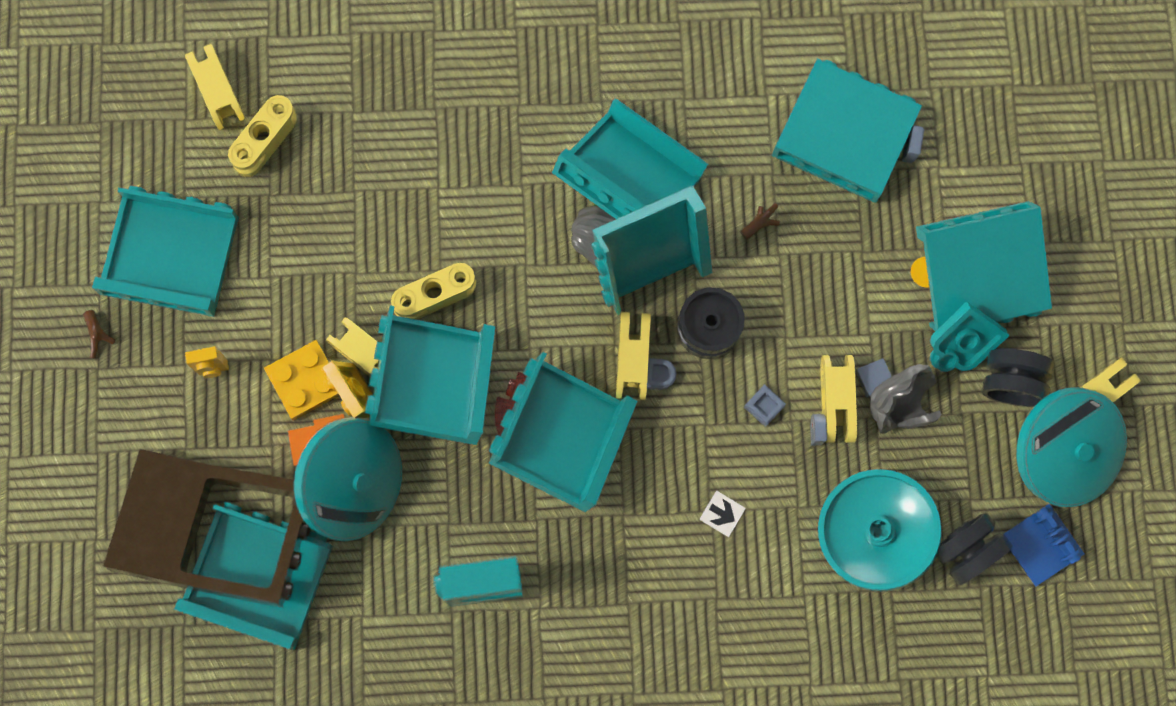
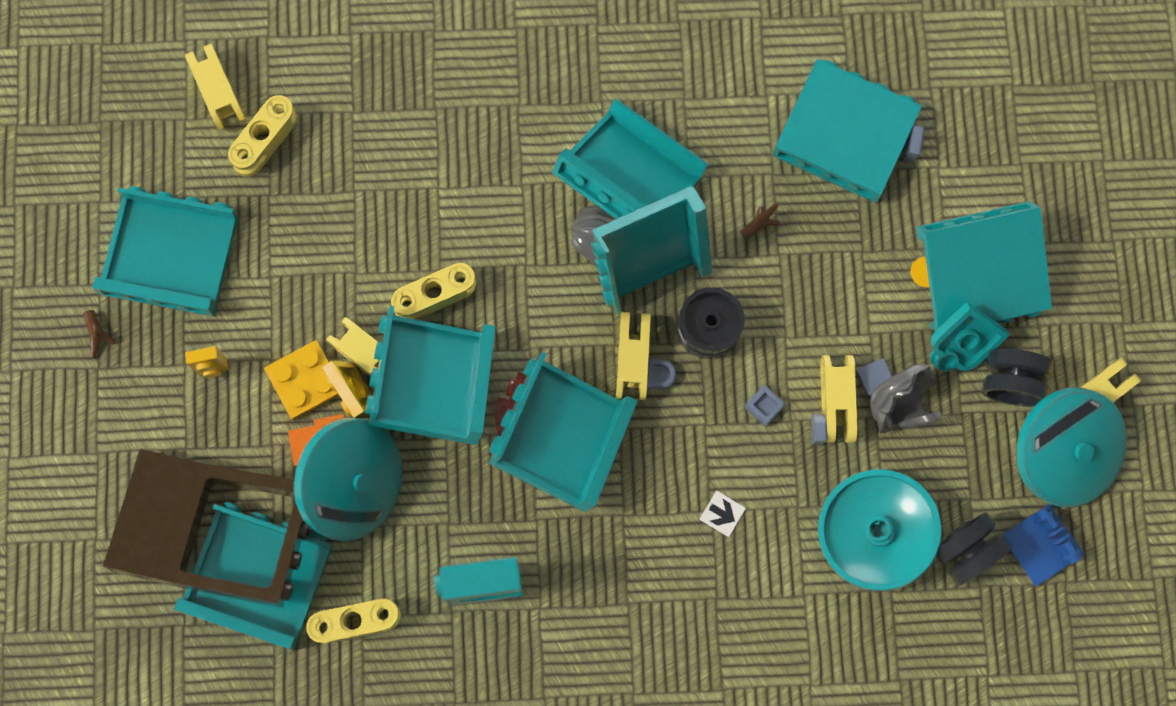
(337, 621): none -> light yellow piece

